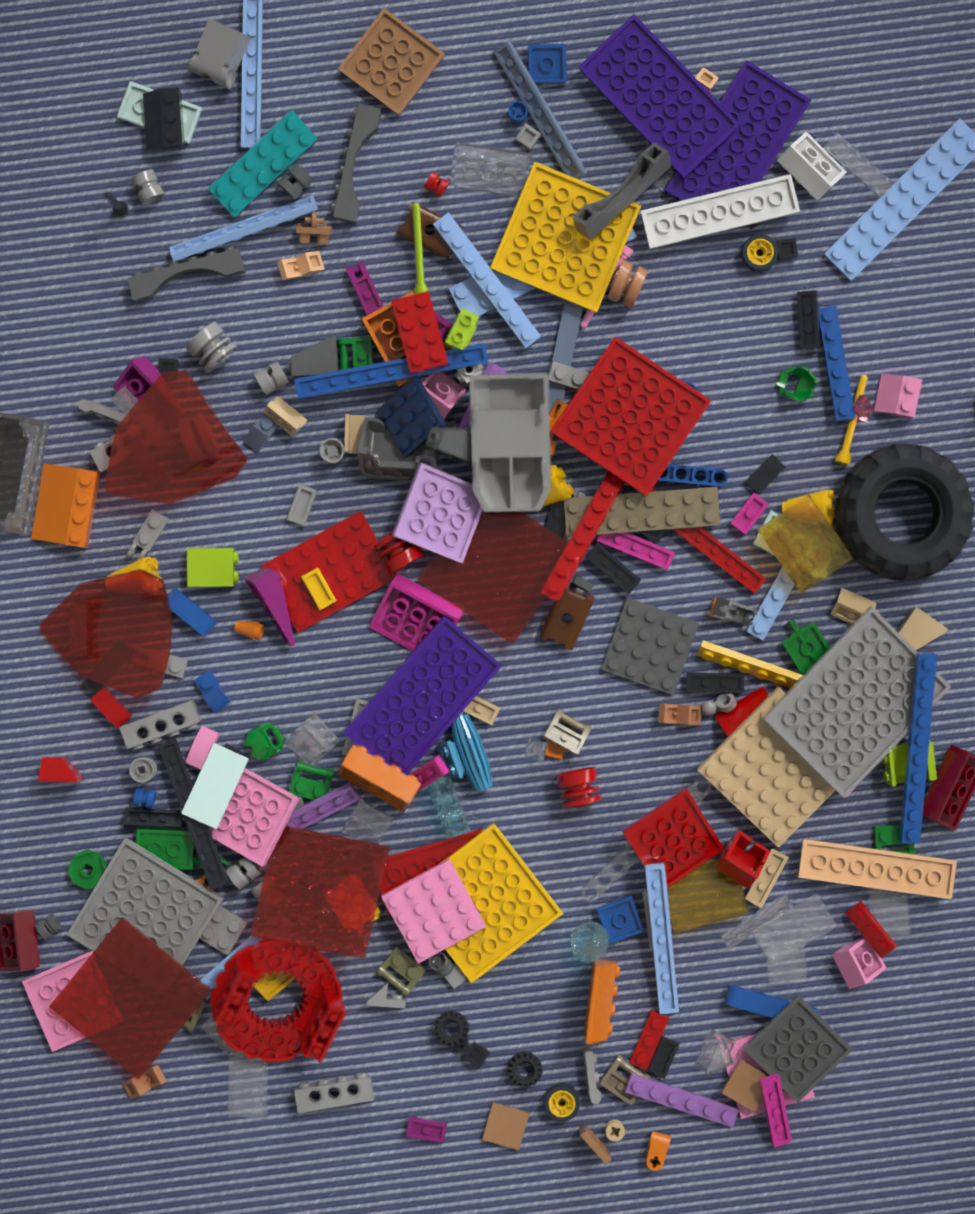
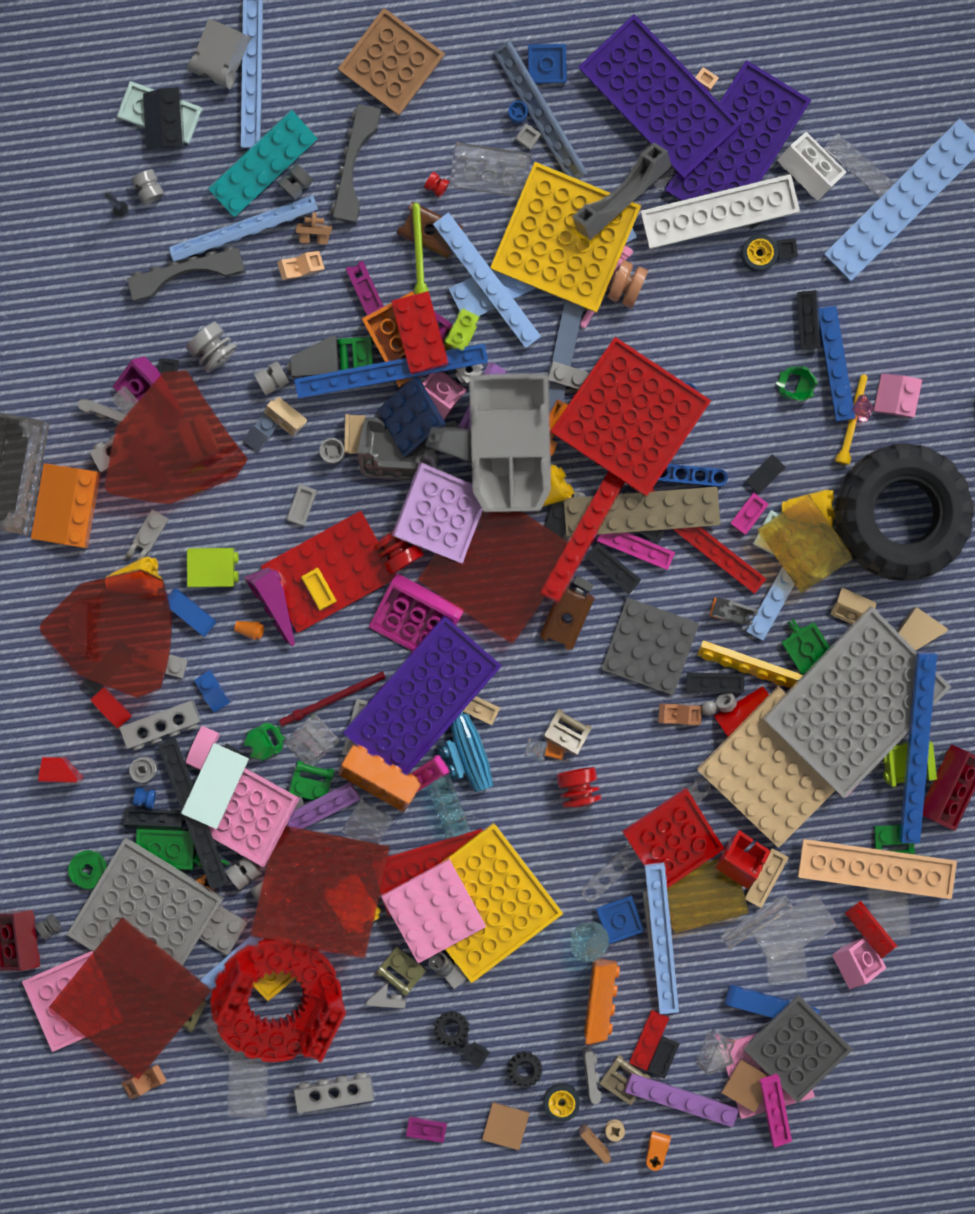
(299, 714): none -> dark red bar

